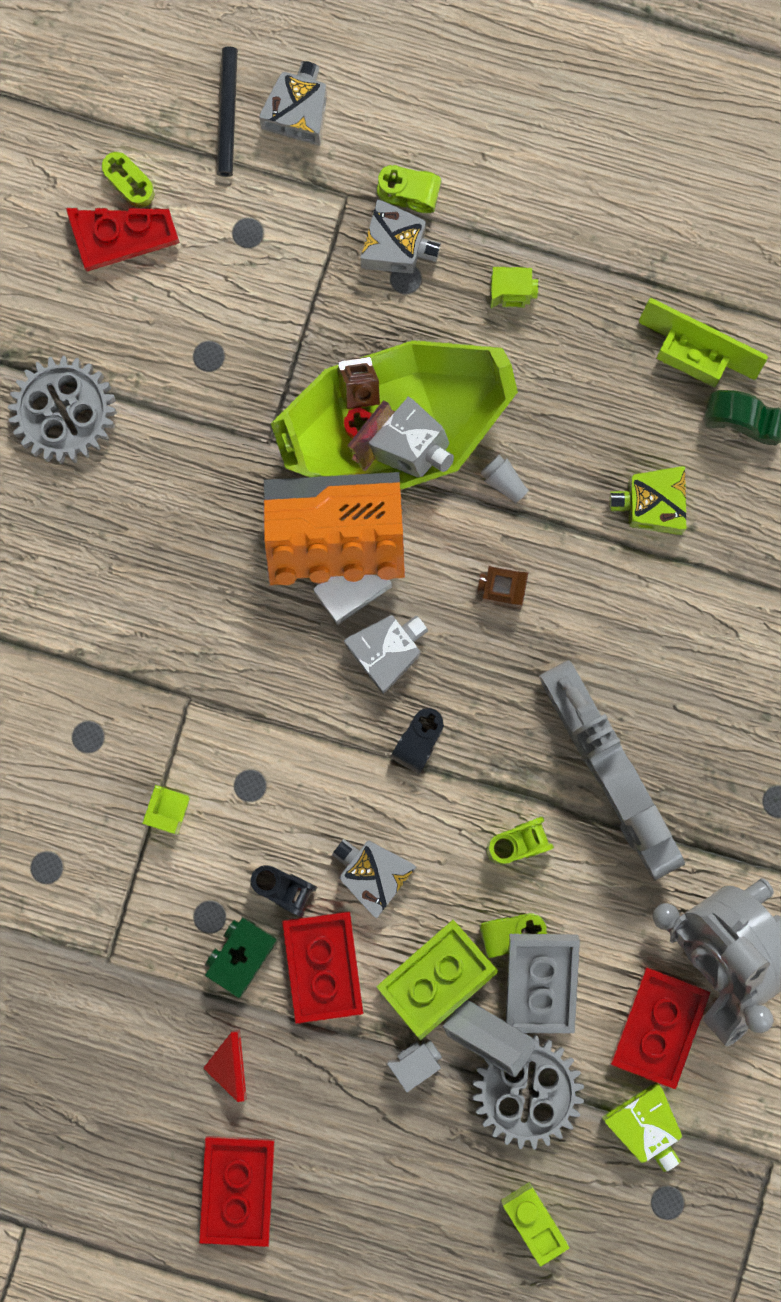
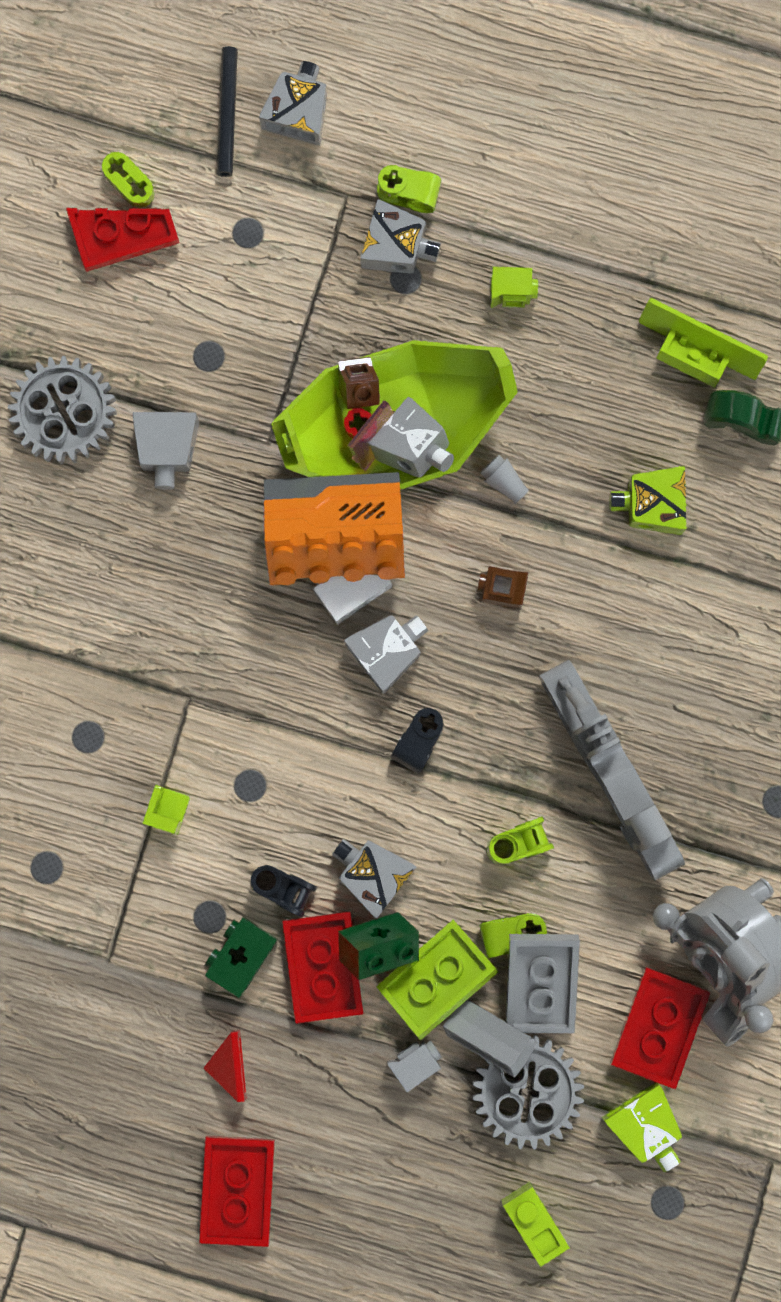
(165, 444): none -> light grey torso
(378, 945): none -> dark green brick

